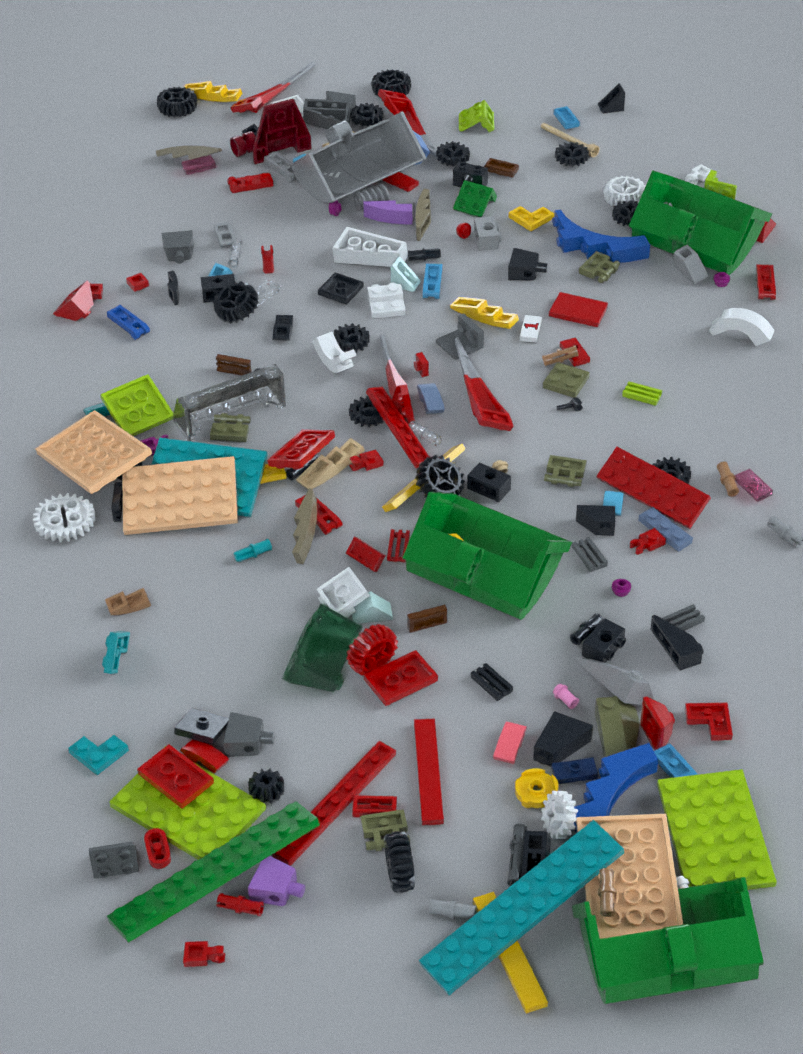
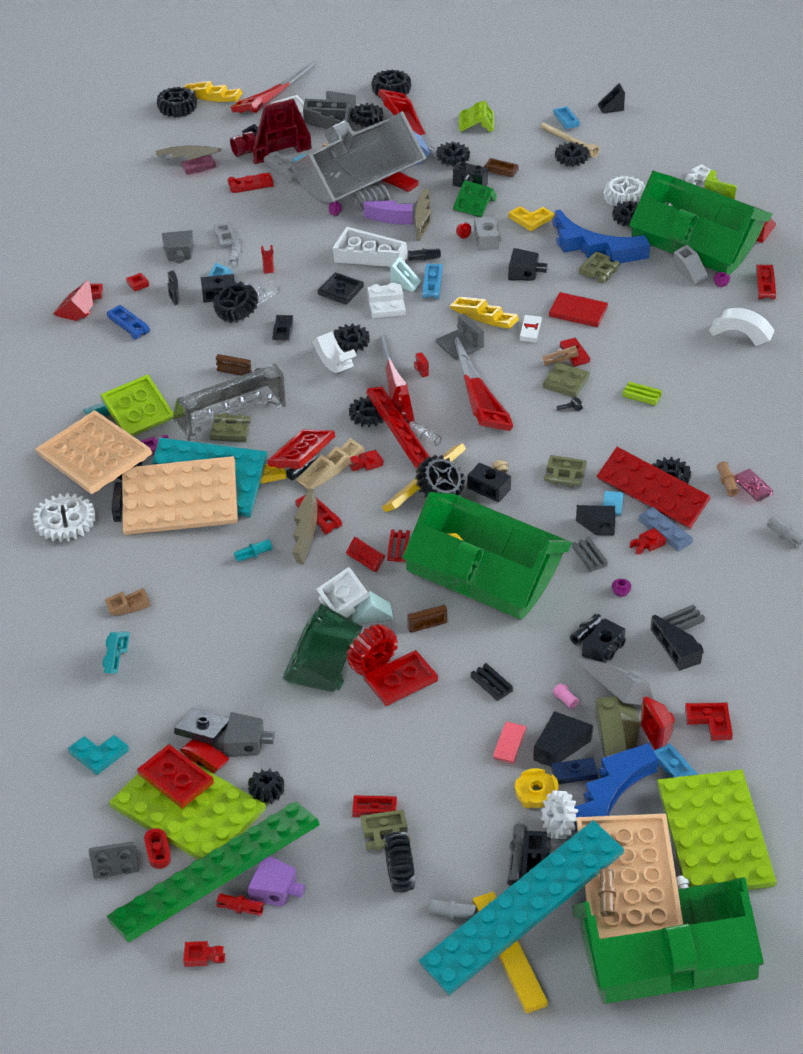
(339, 798): red tile -> none
(428, 772): red tile -> none
(431, 398): sand blue slope -> none

